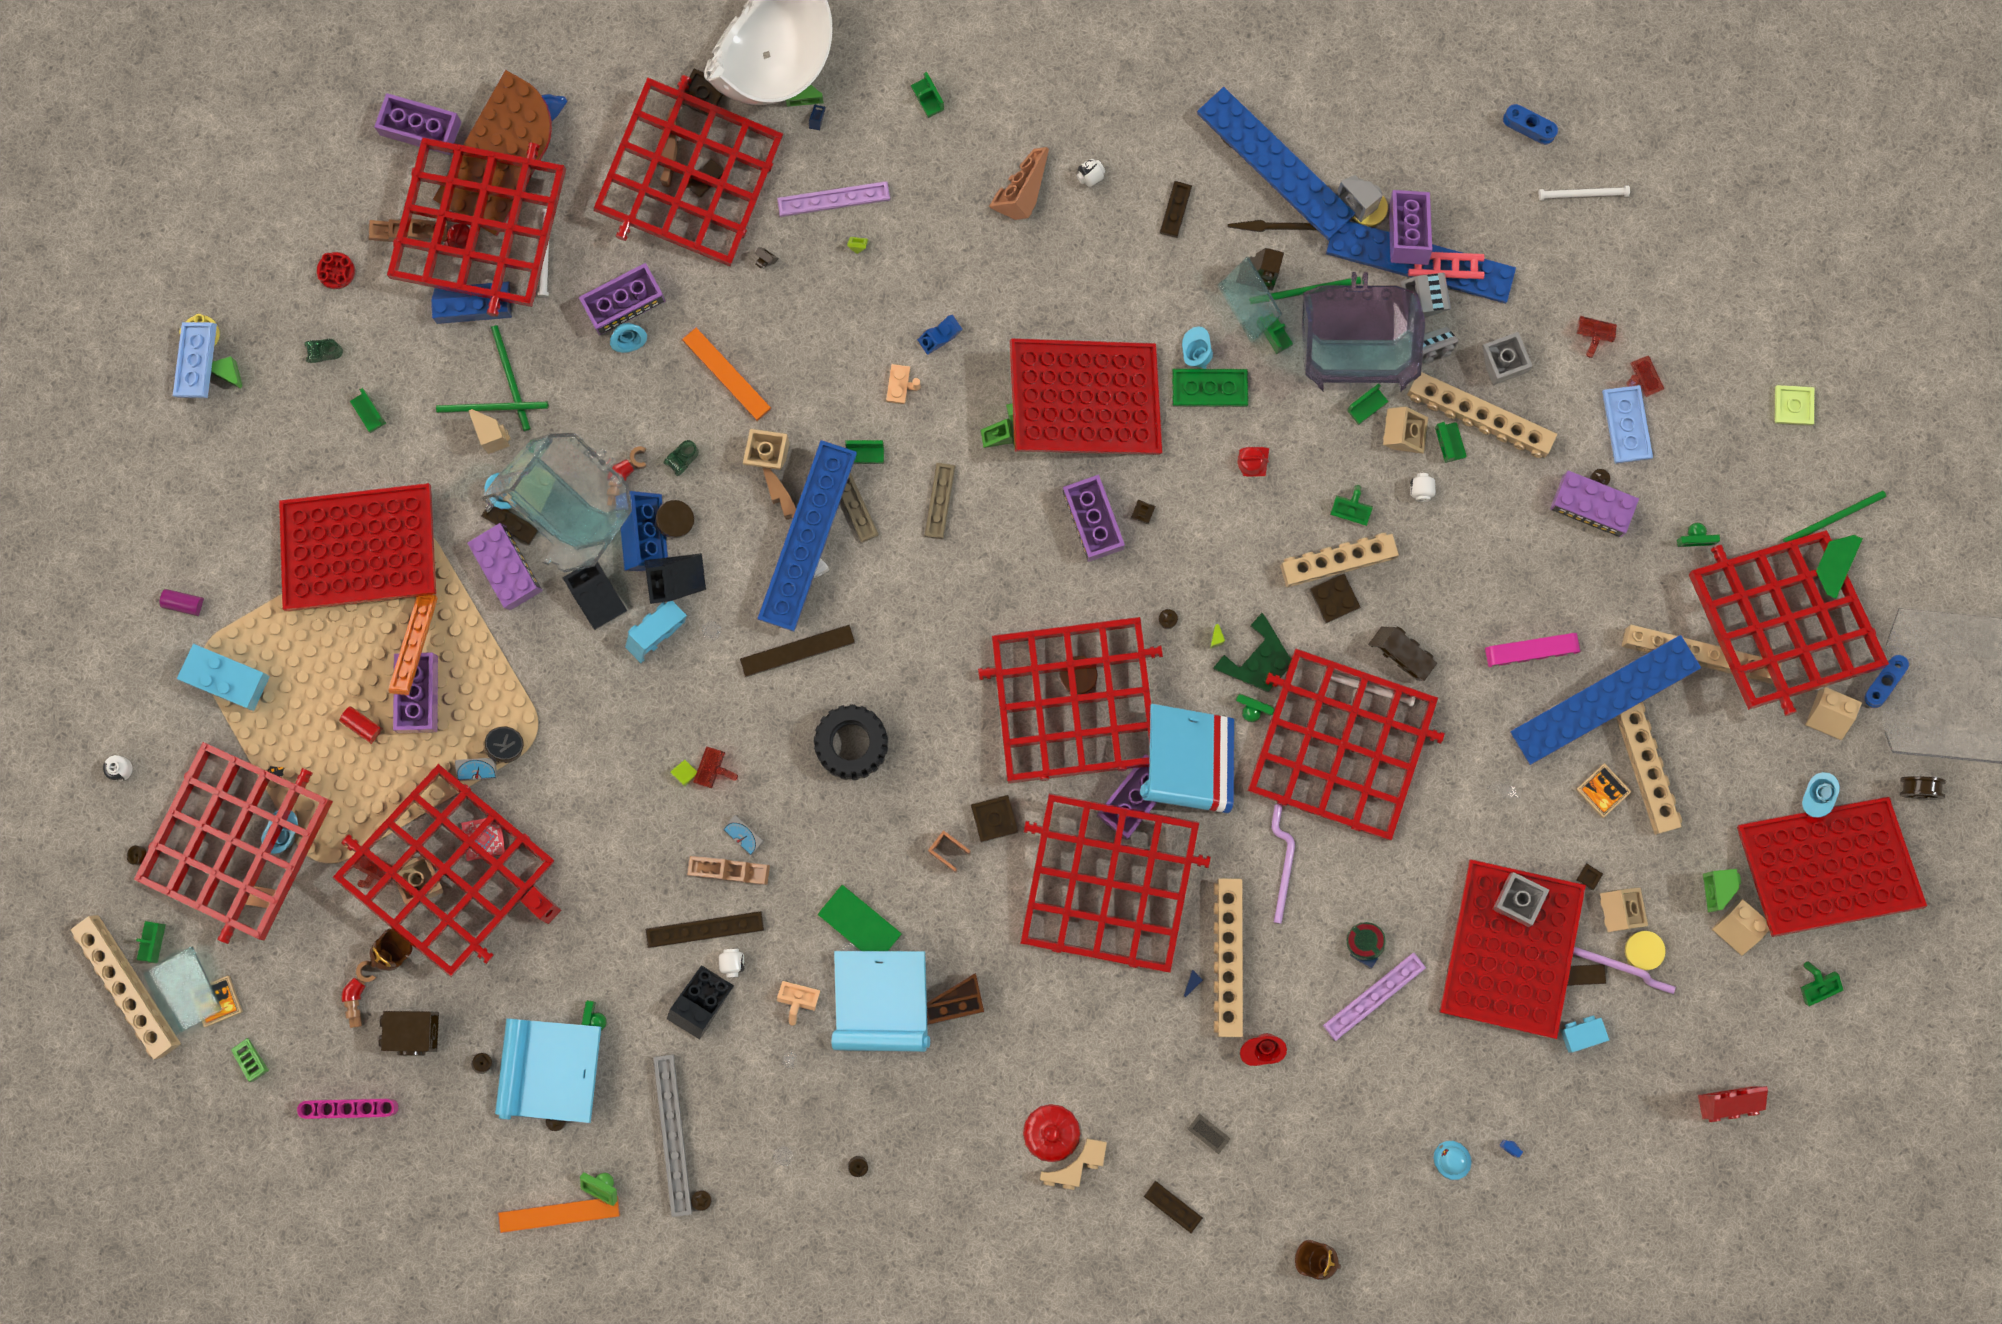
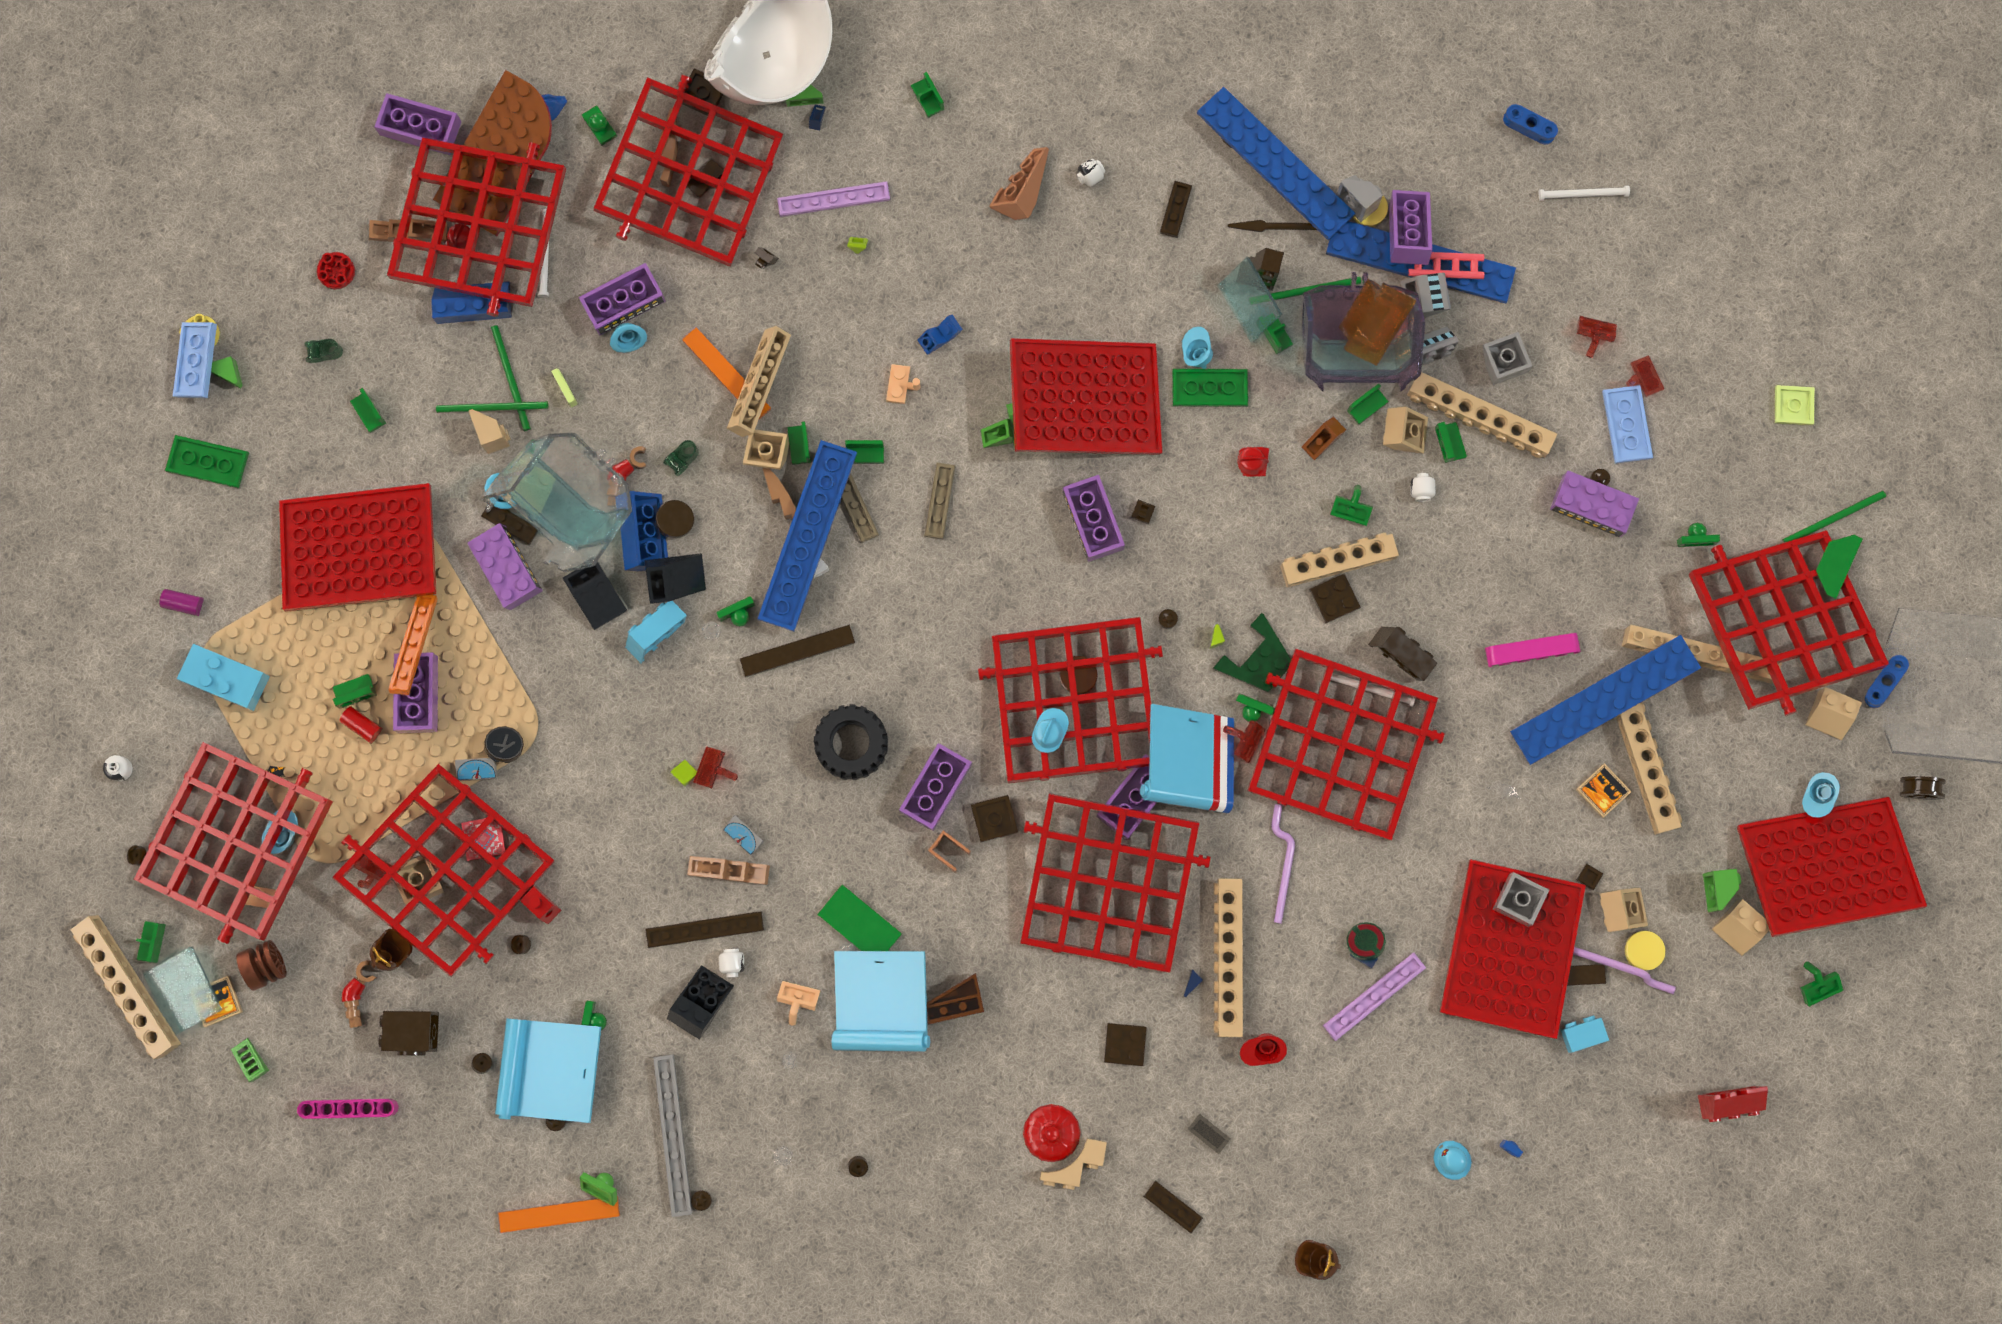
(207, 461): none -> green tile
(260, 965): none -> copper wheel
(353, 691): none -> green panel
(520, 944): none -> dark brown tile
(564, 387): none -> yellowish green tile
(599, 125): none -> green tile
(737, 612): none -> green tile
(758, 381): none -> tan brick
(799, 444): none -> green panel
(935, 787): none -> medium lavender brick
(1050, 730): none -> medium azure piece
(1125, 1044): none -> dark brown plate
(1249, 739): none -> clear red plate
(1323, 438): none -> dark orange slope
(1375, 320): none -> clear orange windscreen

